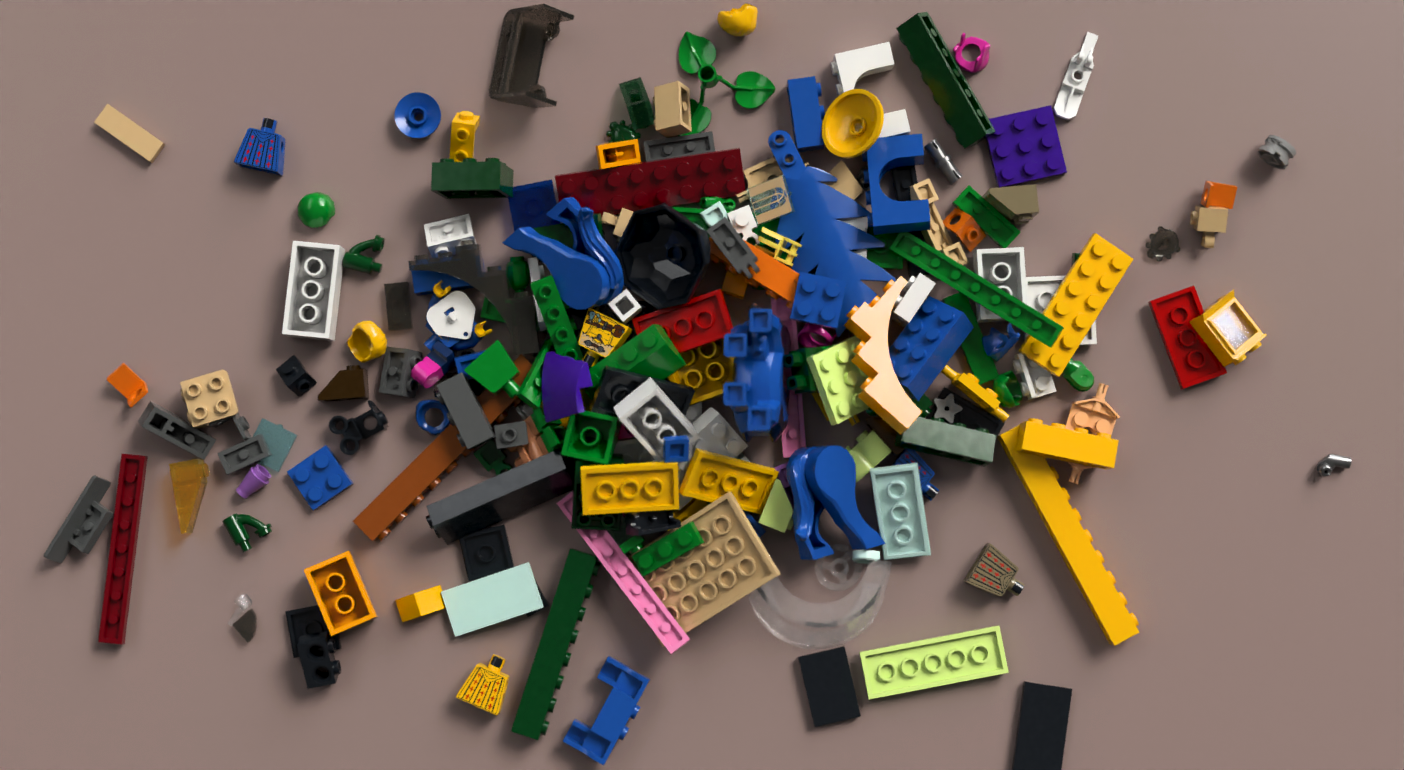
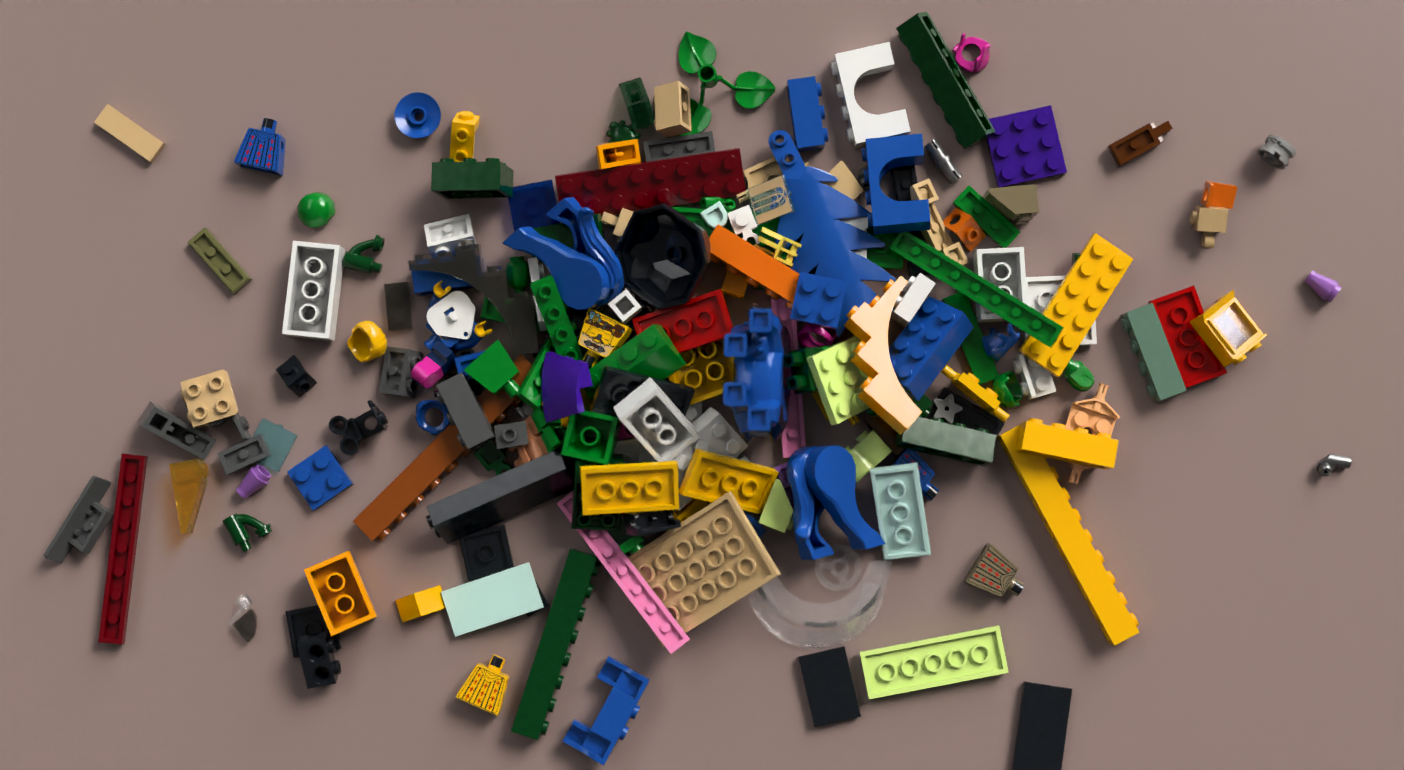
(128, 384): orange bracket -> none
(219, 260): none -> olive tile
(347, 385): dark brown slope -> none
(521, 54): clear smoke windscreen -> none
(667, 549): green plate -> none
(675, 449): blue plate -> none
(733, 247): dark grey hinge -> none
(738, 21): yellow hair -> none
(852, 123): yellow dish -> none
(865, 556): light aqua tile -> none
(1071, 88): white piece -> none
(1138, 142): none -> reddish brown hinge
(1153, 352): none -> sand green brick
(1162, 244): clear smoke piece -> none
(1323, 286): none -> medium lavender cone

